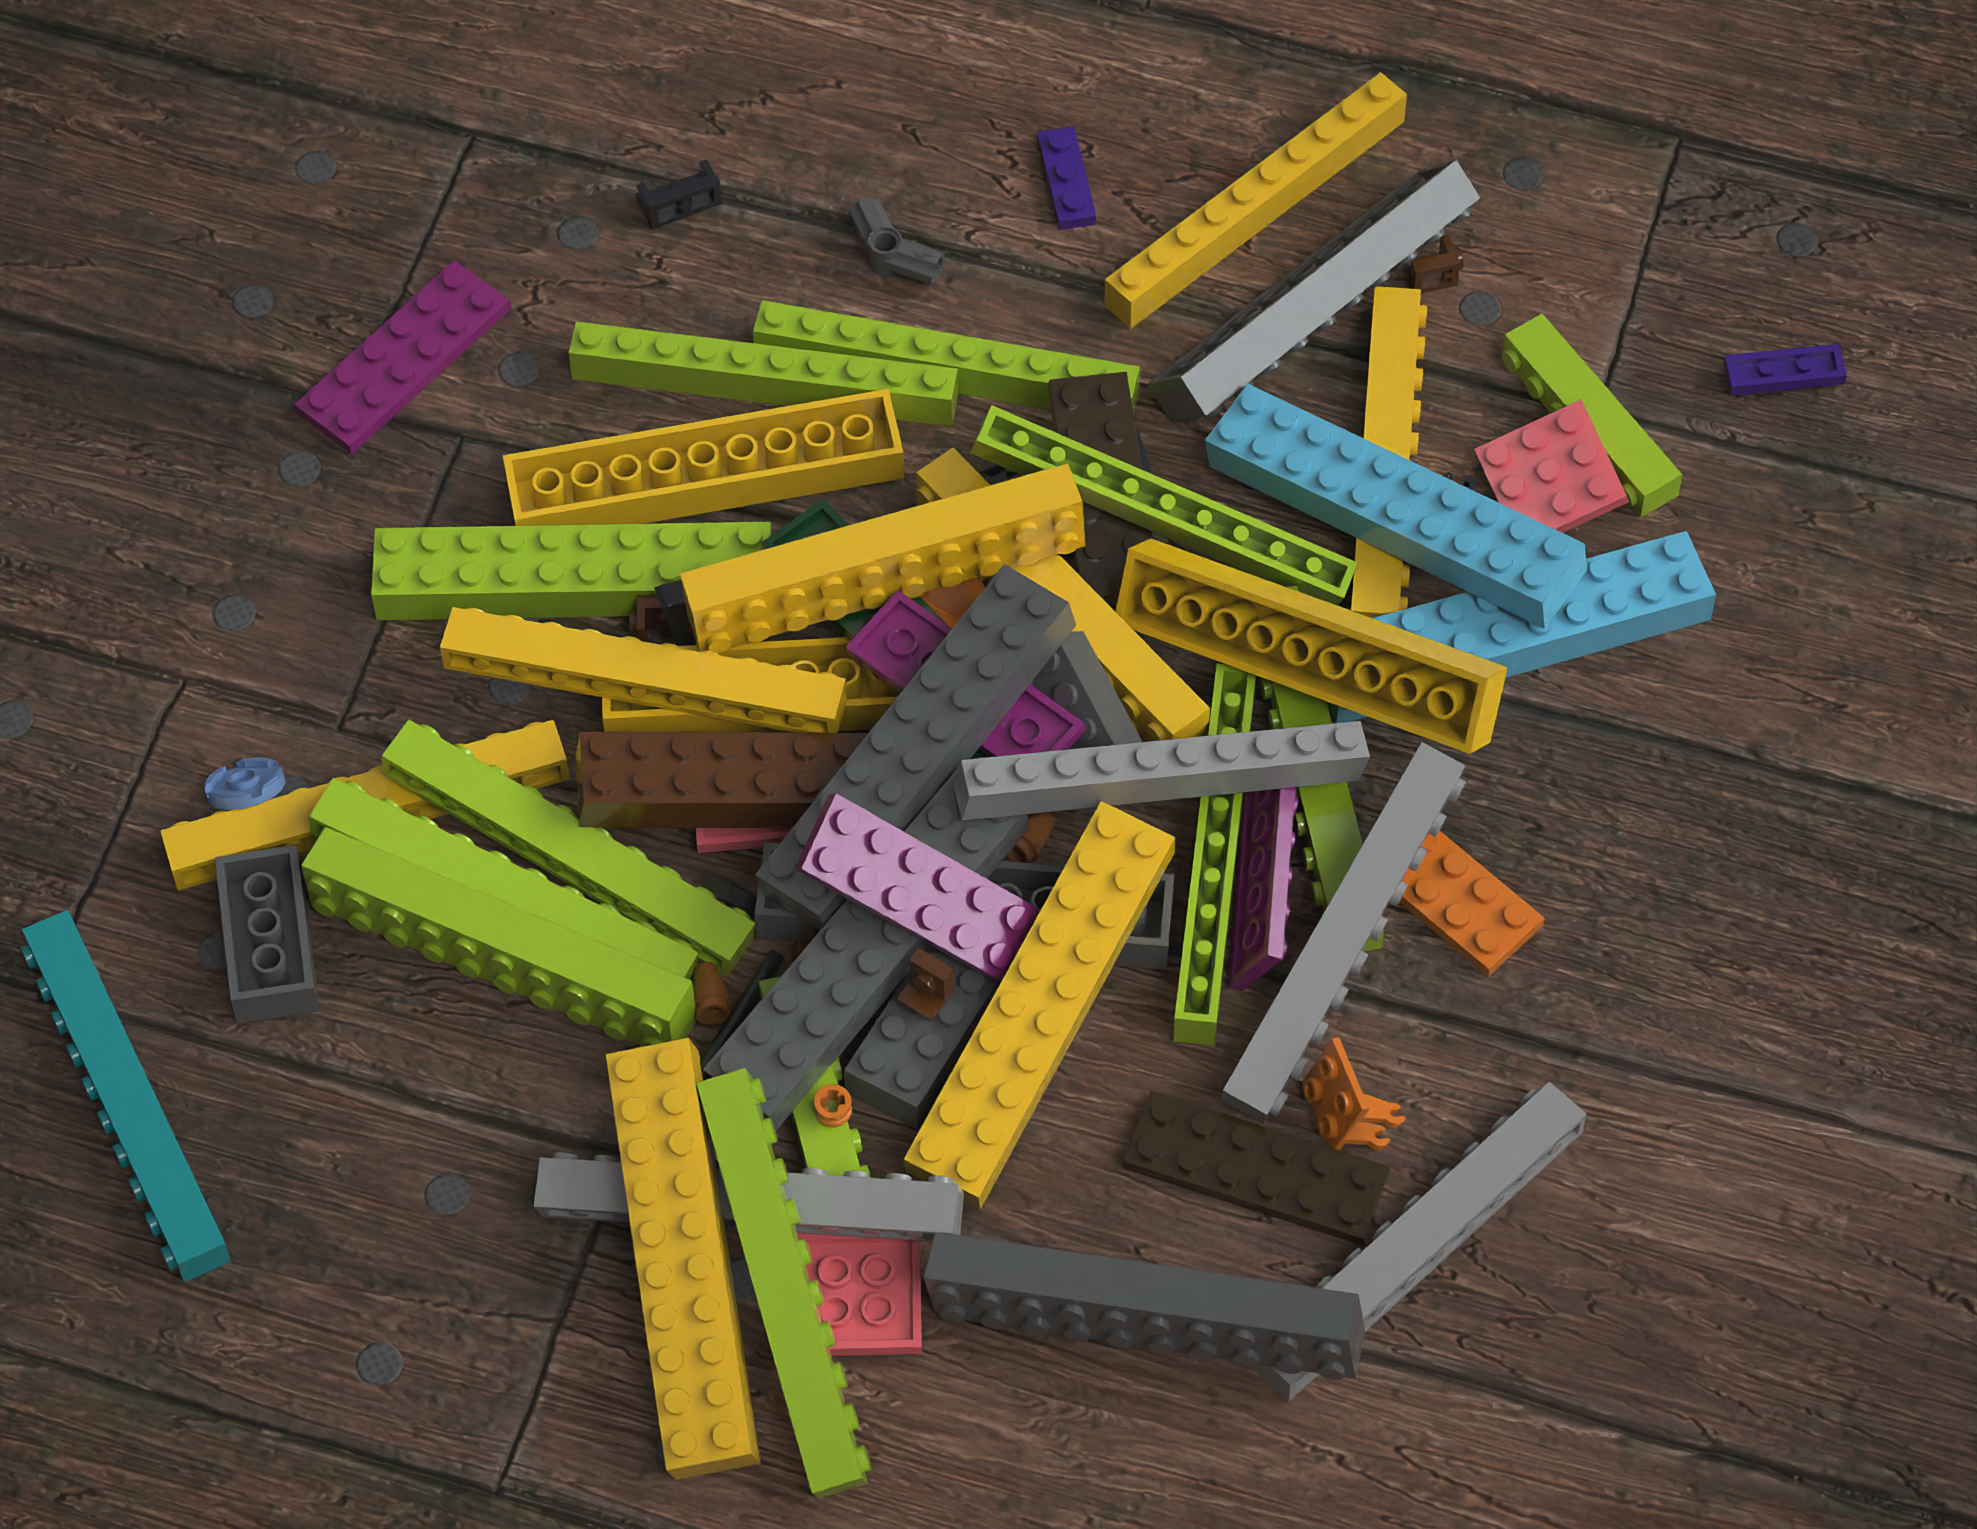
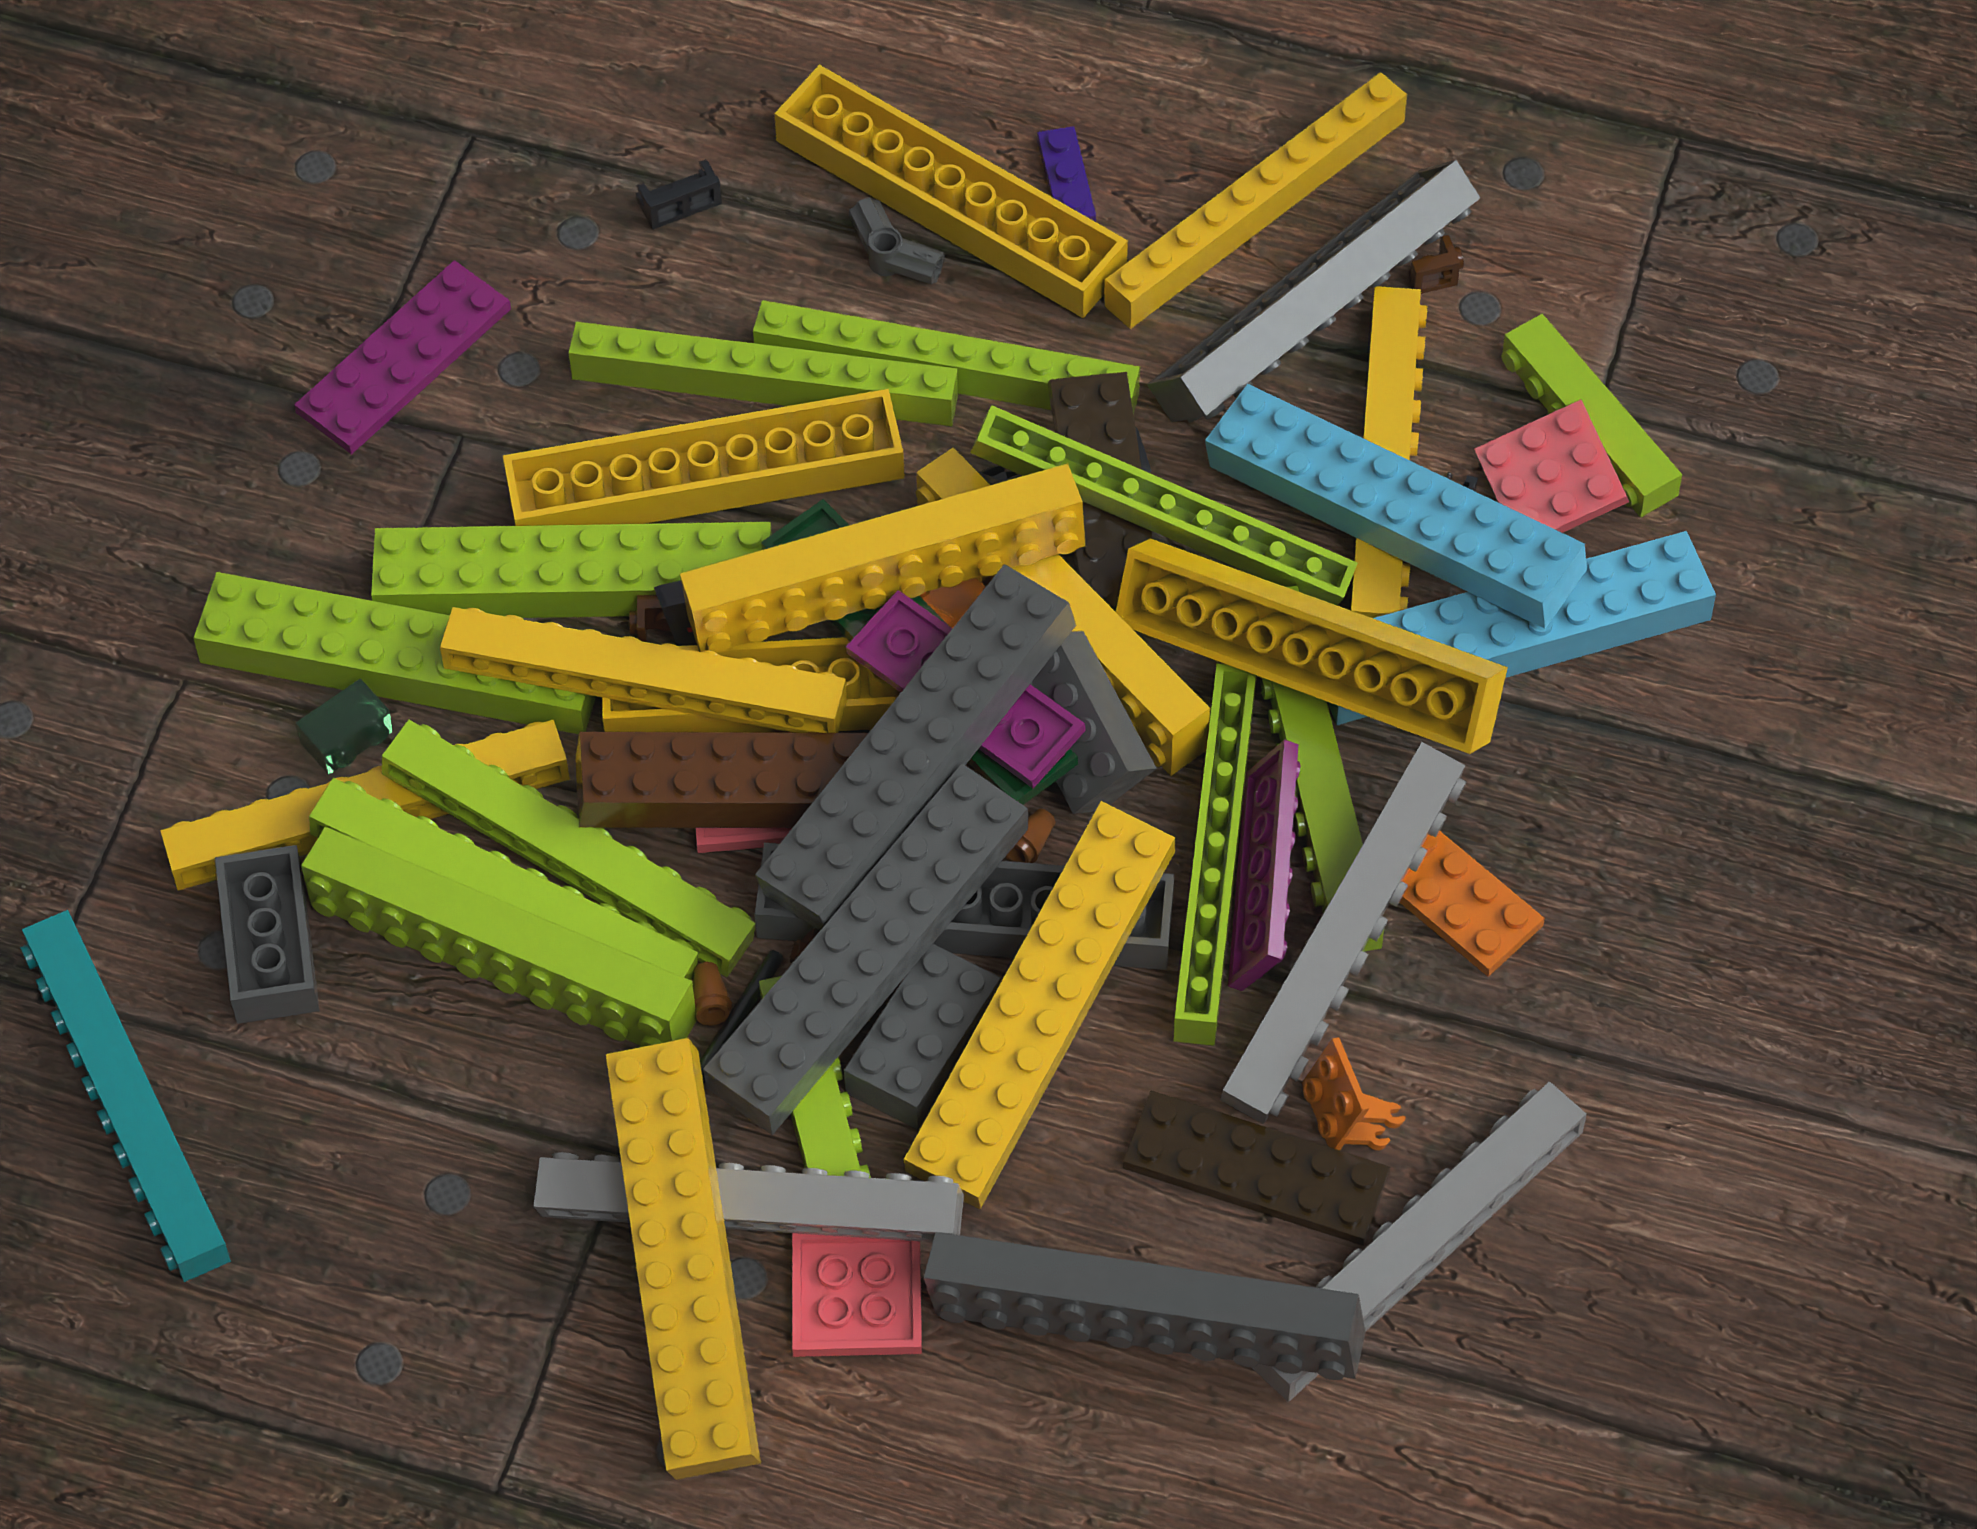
(245, 786): medium blue tile -> none
(344, 727): none -> clear green brick
(345, 638): none -> lime brick
(730, 891): pearl dark grey tile -> none
(782, 1283): lime brick -> none
(844, 1109): orange bush -> none
(916, 888): plate -> none
(929, 986): reddish brown bracket -> none
(950, 190): none -> yellow brick
(1160, 770): light grey brick -> none
(1784, 369): dark purple plate -> none

